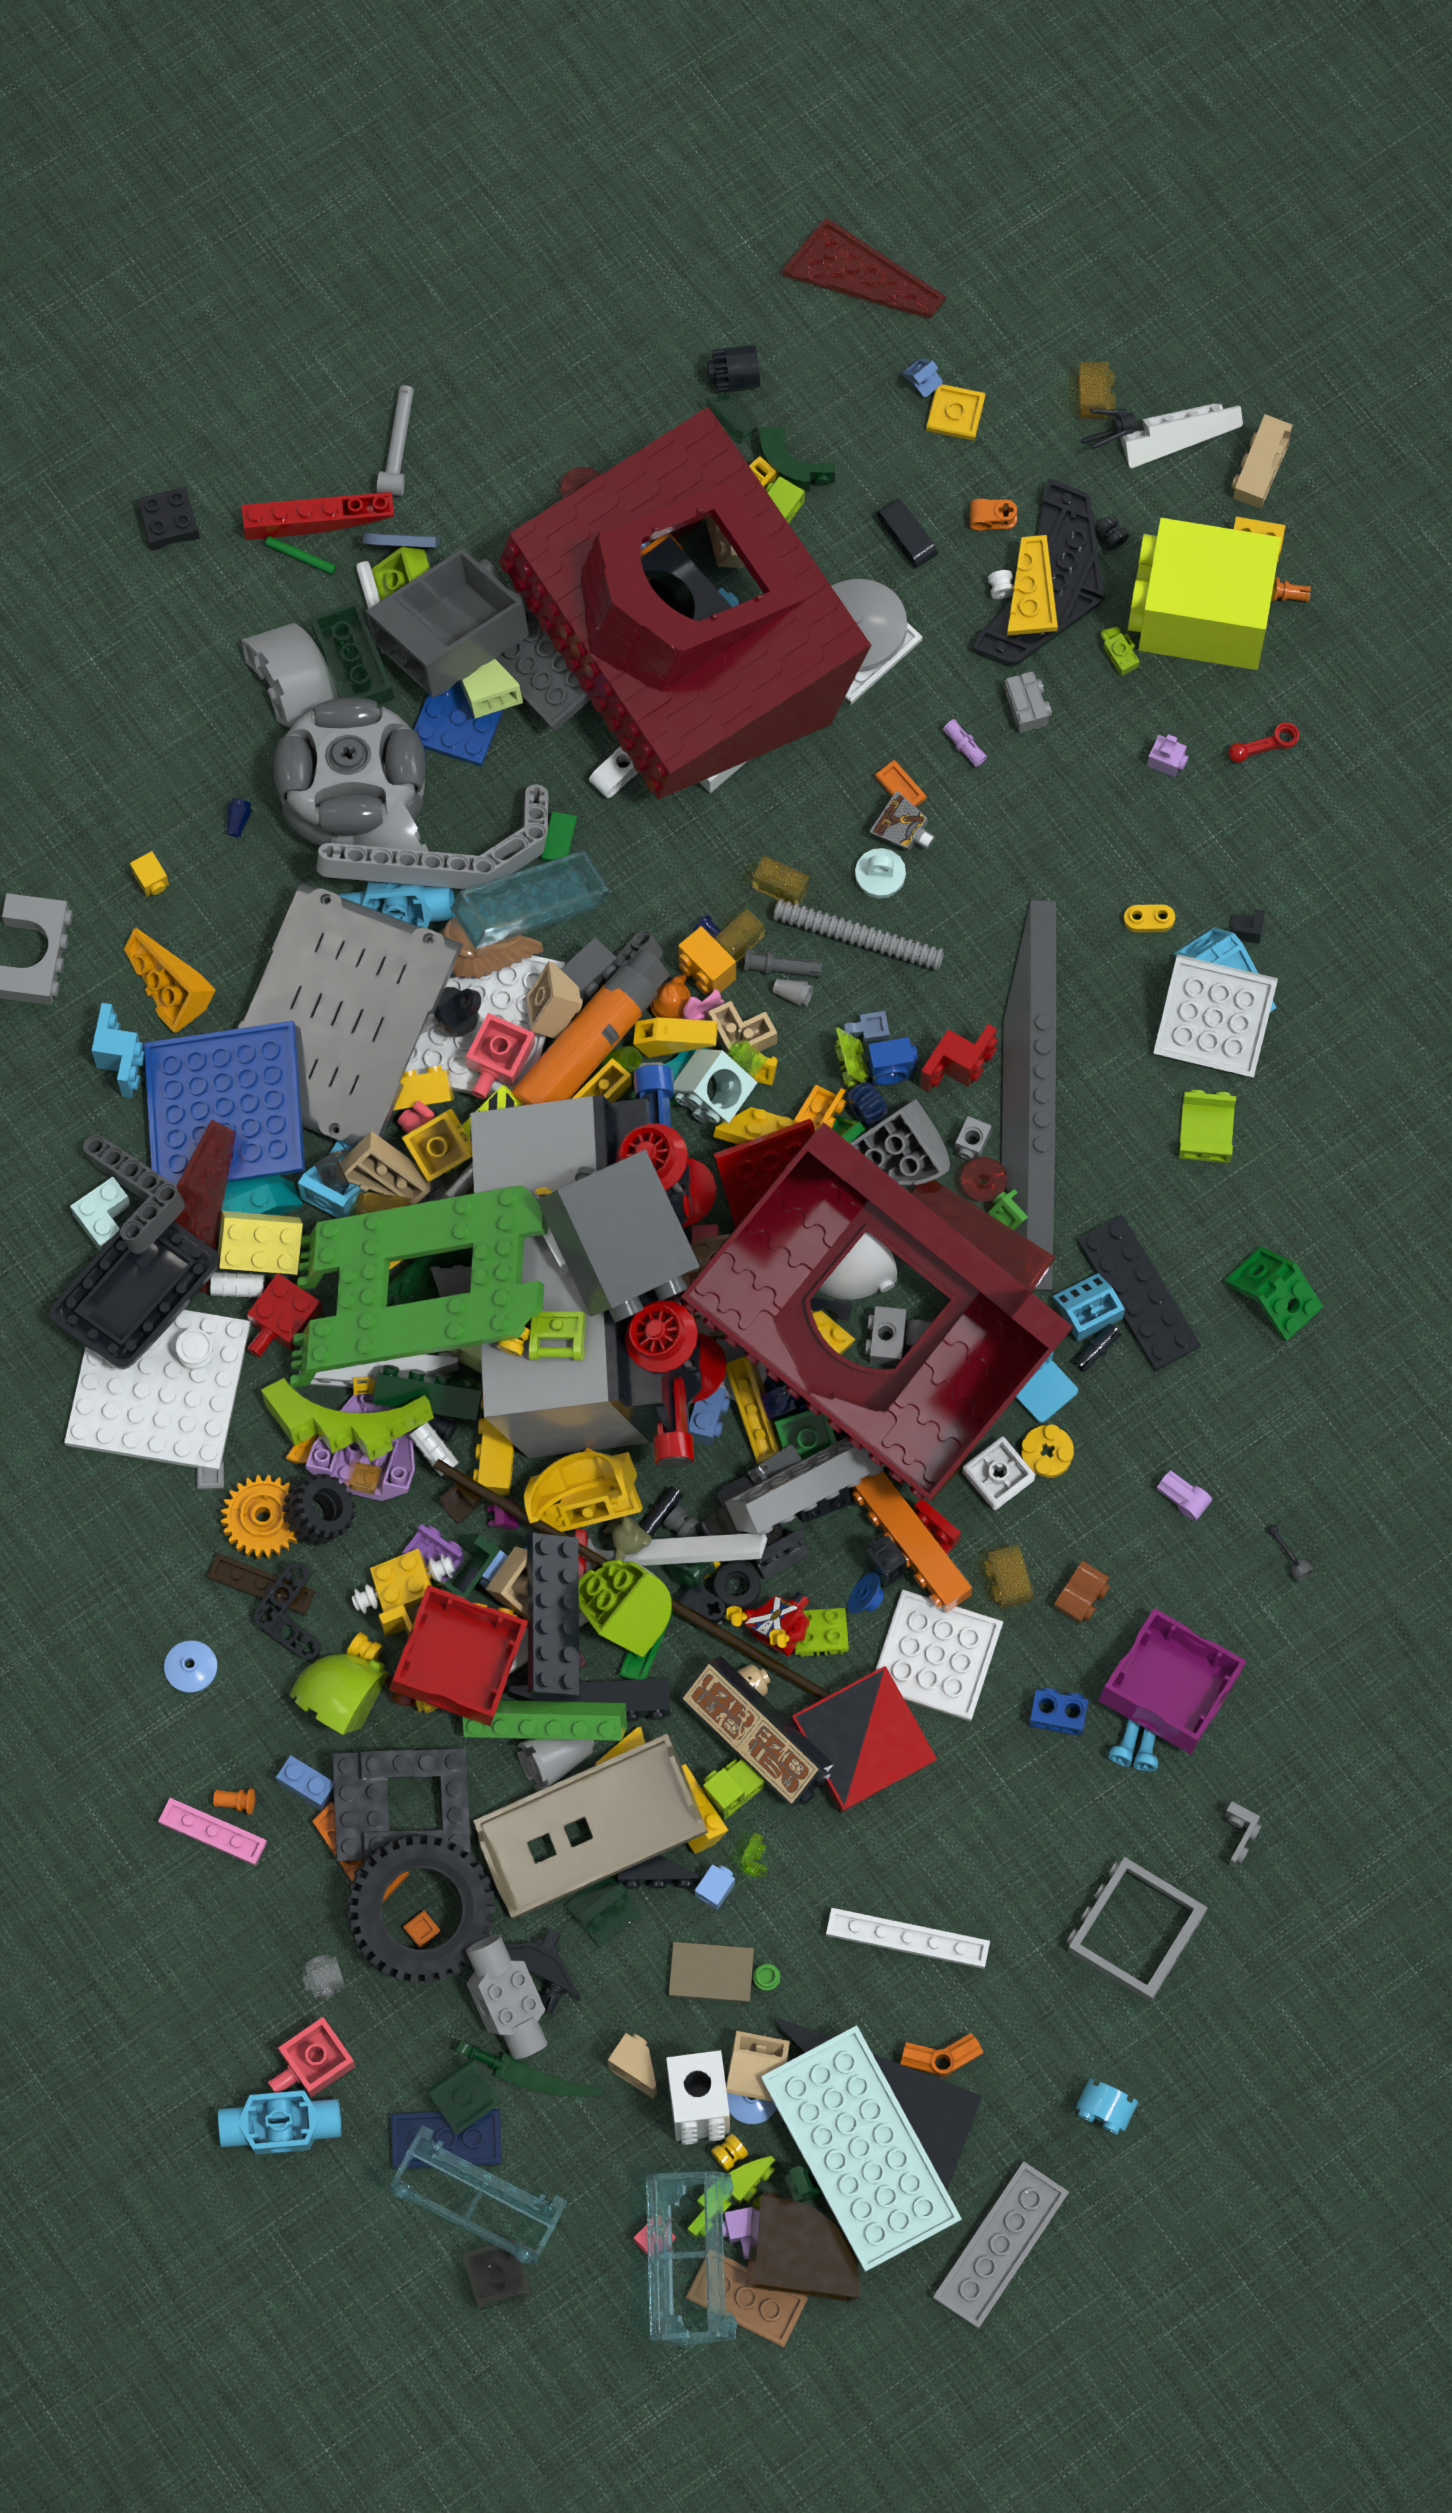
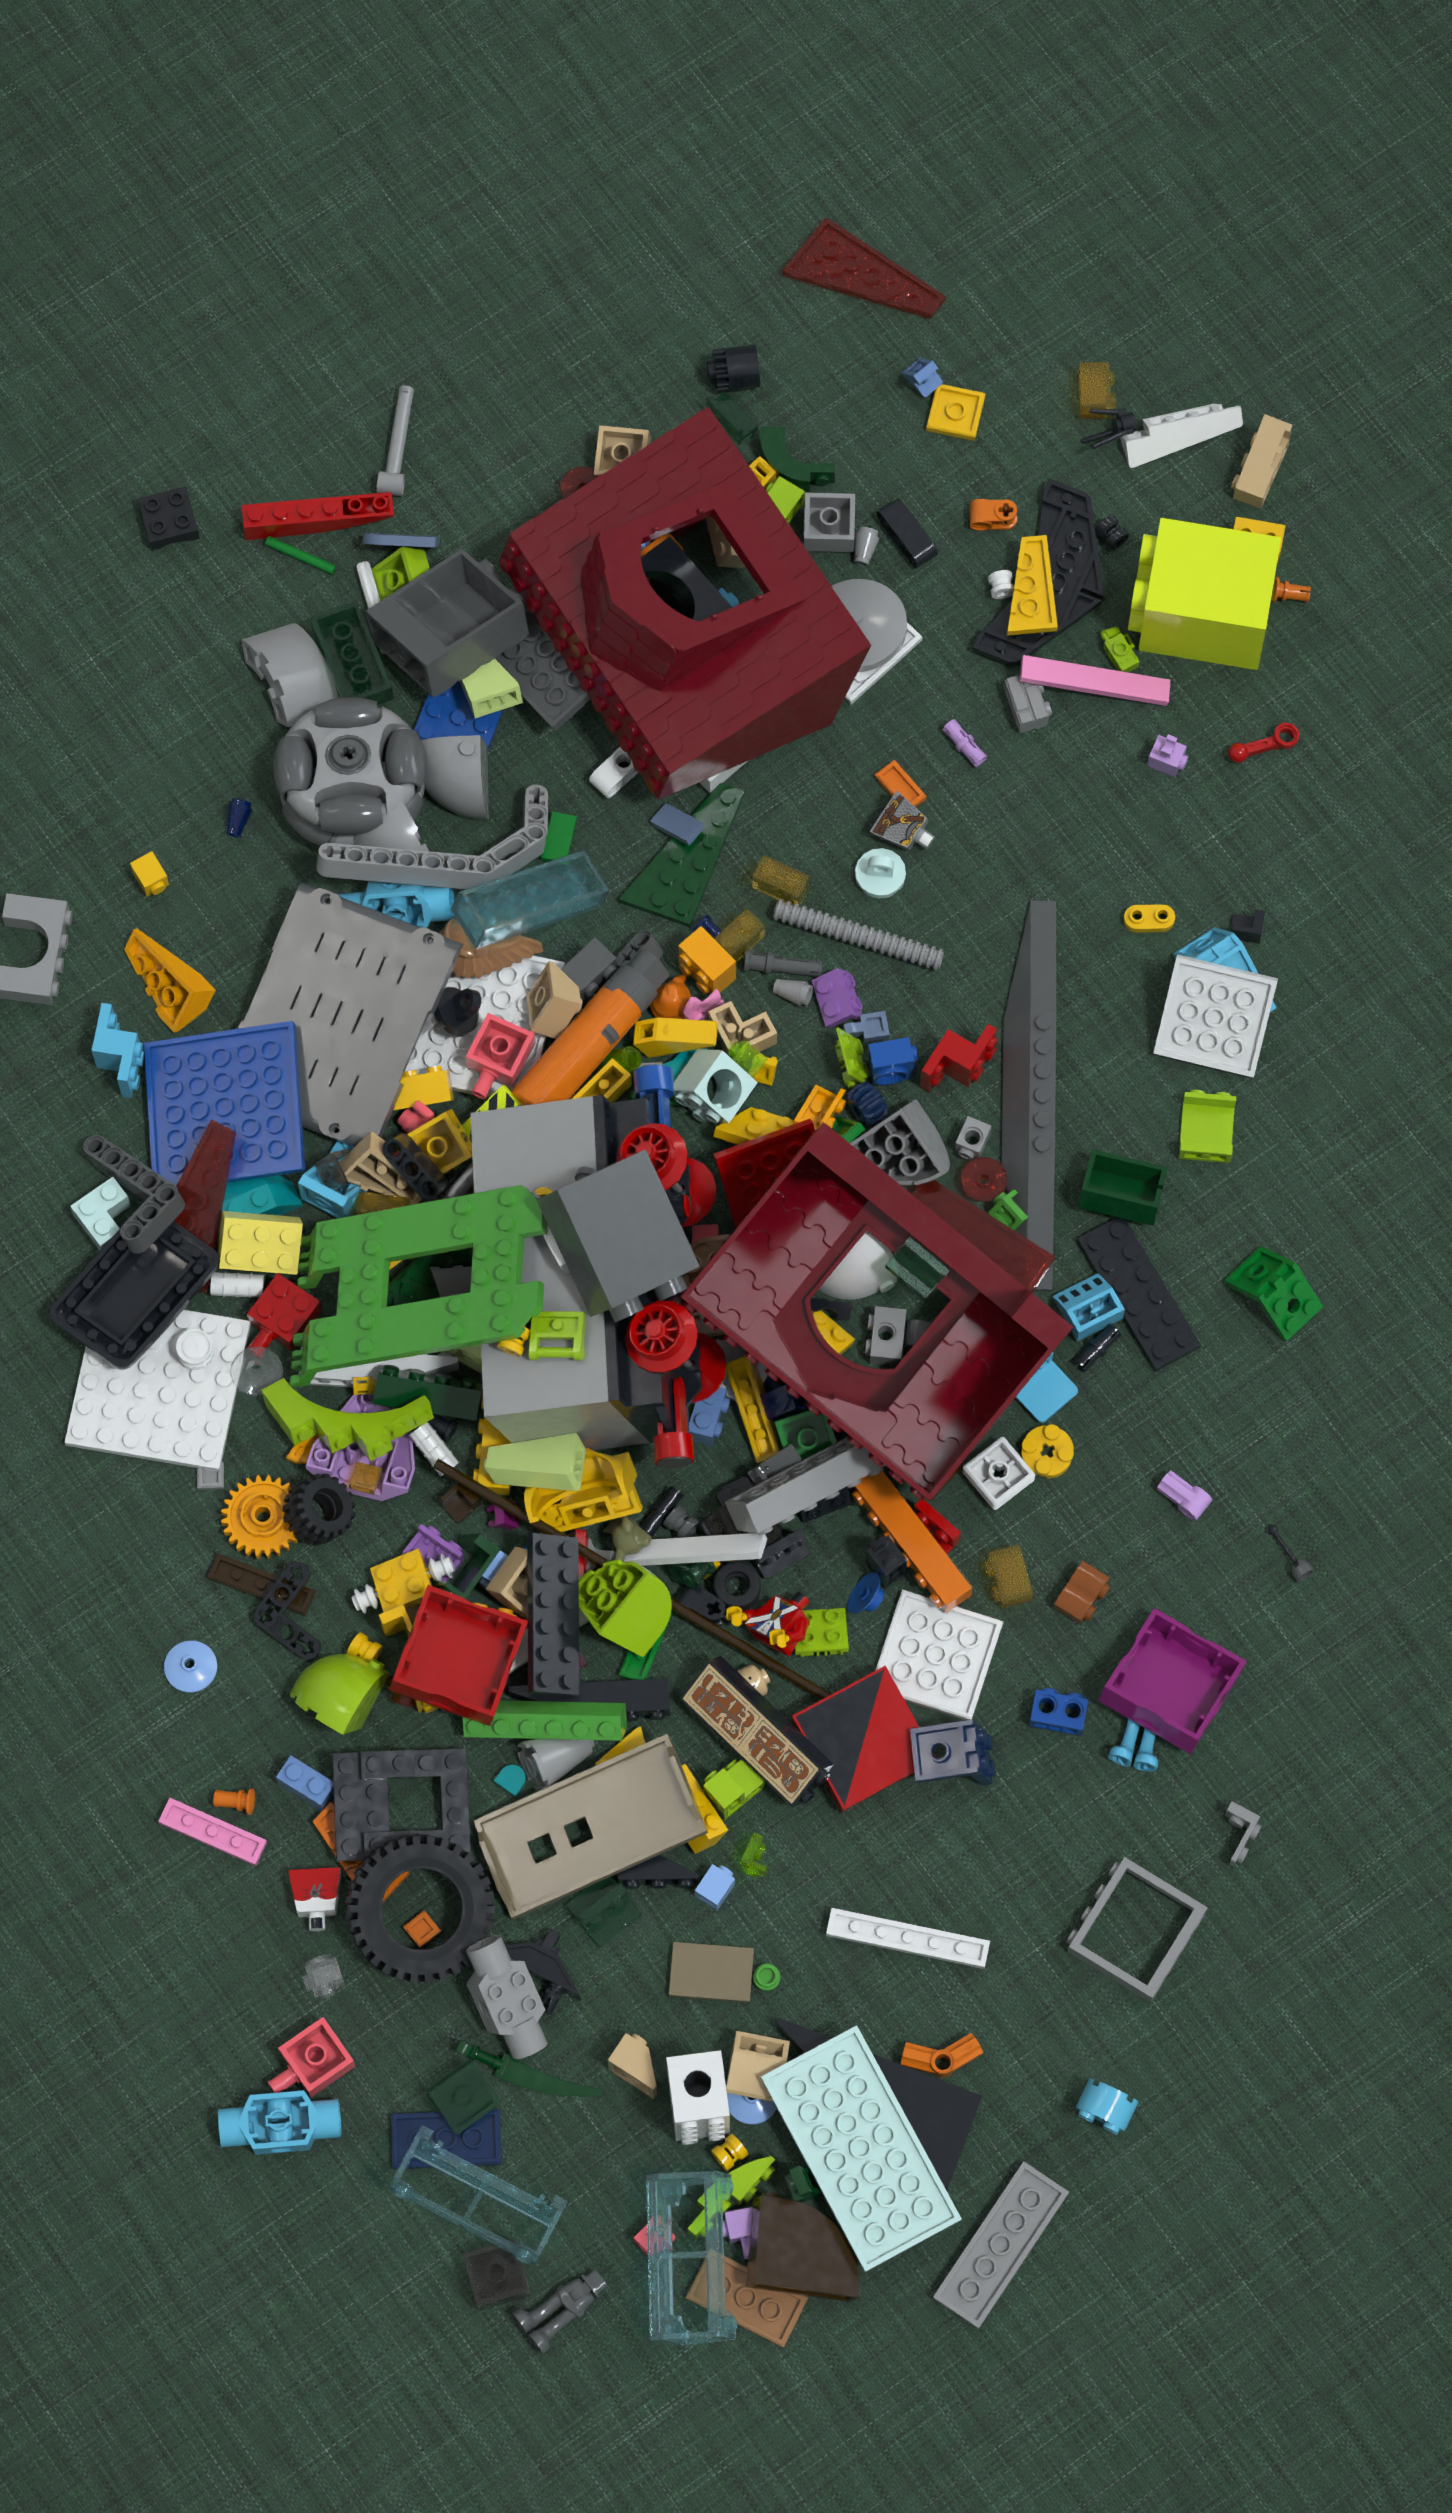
(253, 1381): none -> clear dish
(316, 1894): none -> torso
(427, 1169): none -> black beam
(458, 774): none -> light grey brick
(511, 1779): none -> teal tile
(538, 1463): none -> yellowish green slope
(573, 2296): none -> dark grey piece
(616, 445): none -> tan slope
(677, 824): none -> sand blue tile
(680, 873): none -> dark green wing
(829, 522): none -> light grey brick
(837, 997): none -> medium lavender bracket
(865, 544): none -> light grey cone
(917, 1267): none -> clear green panel
(966, 1752): none -> bracket
(1094, 680): none -> bright pink tile
(1122, 1187): none -> dark green piece

